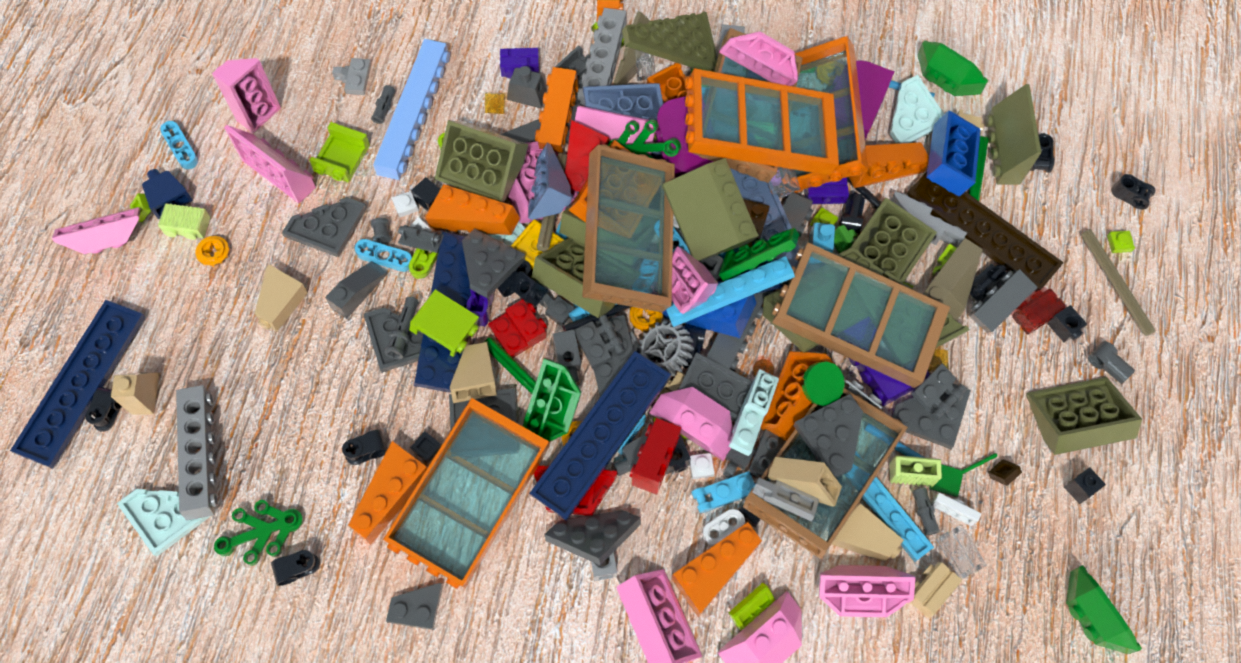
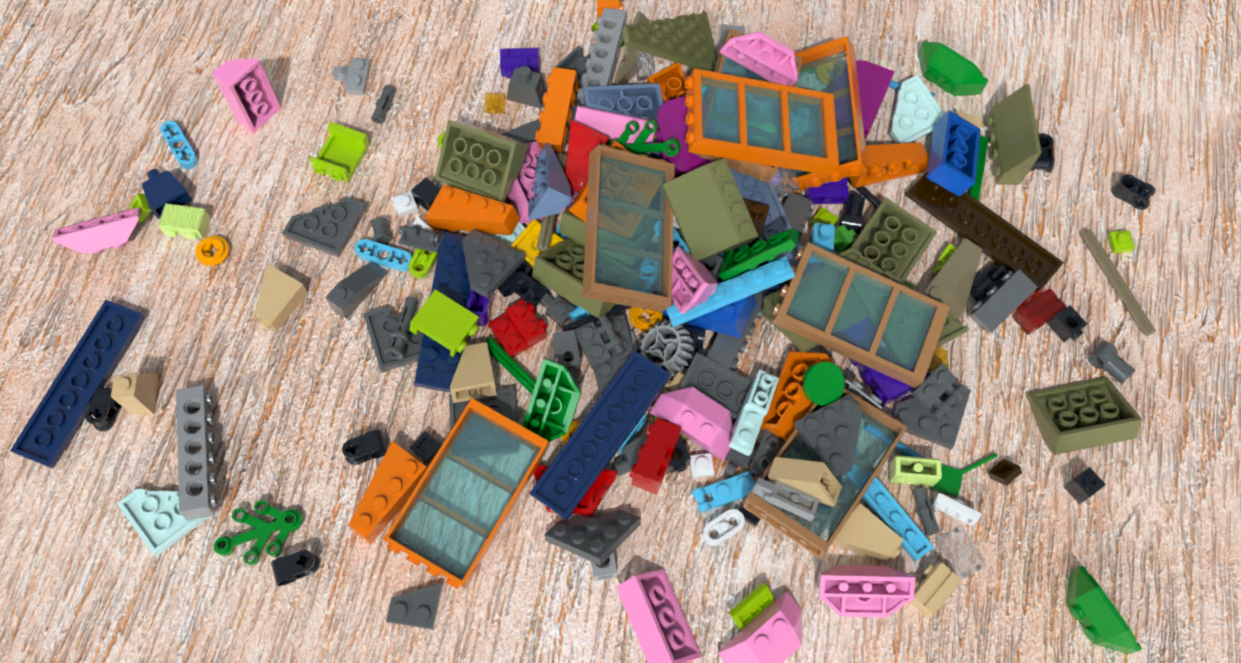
(271, 164): bright pink slope -> none
(411, 110): light blue brick -> none
(712, 570): orange wedge -> none
(764, 365): clear orange tile -> none
(945, 232): light grey slope -> none

